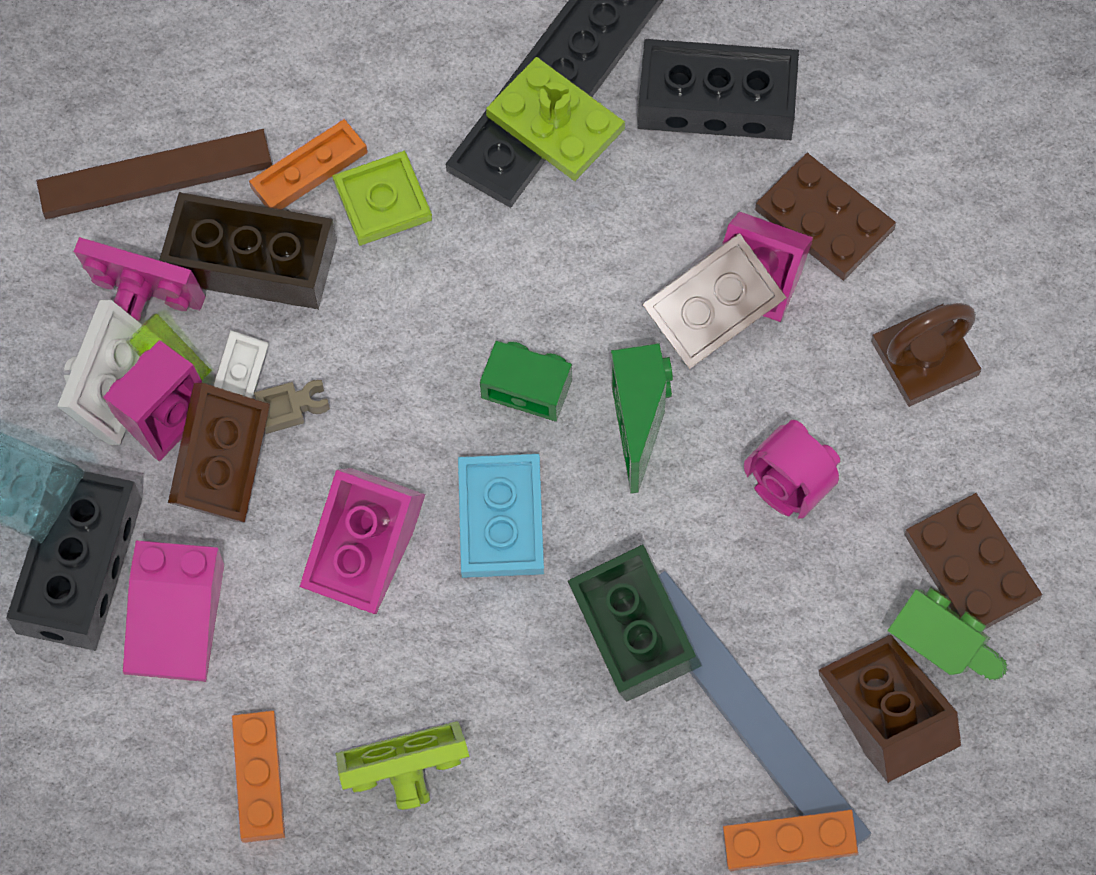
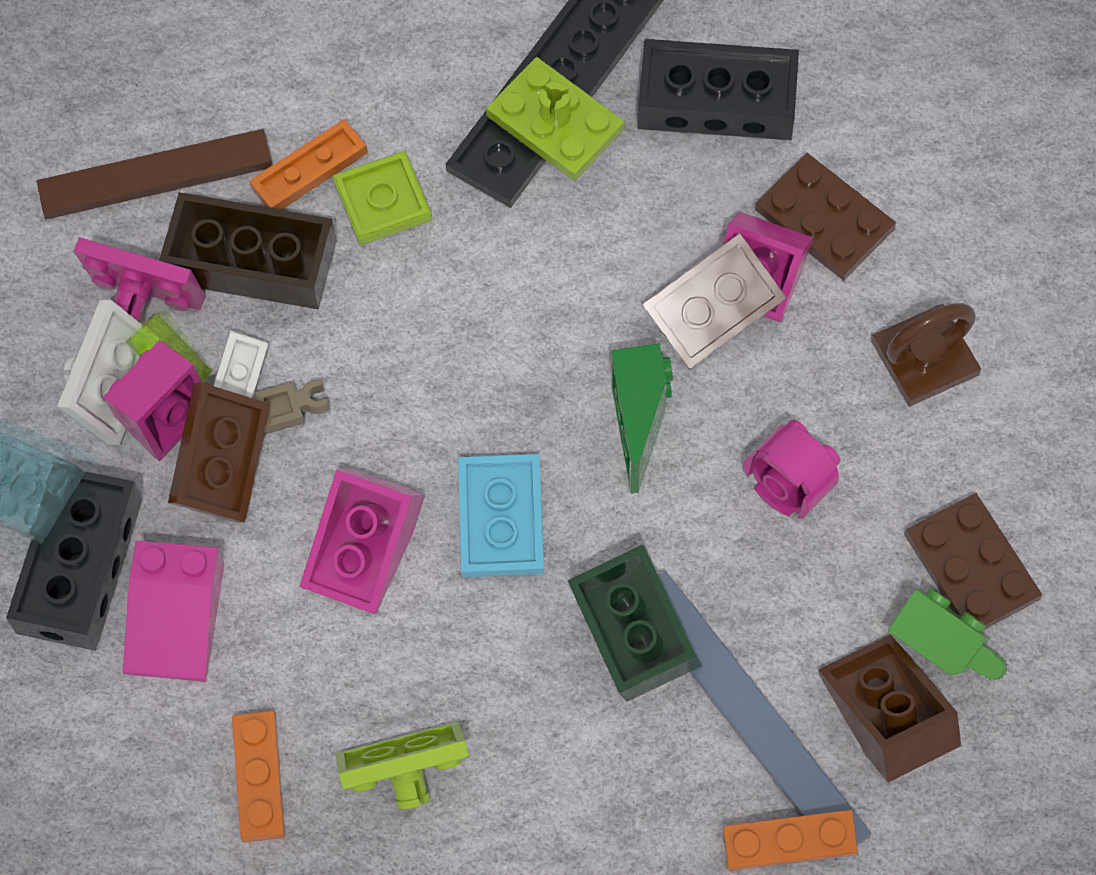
(526, 380): green brick -> none

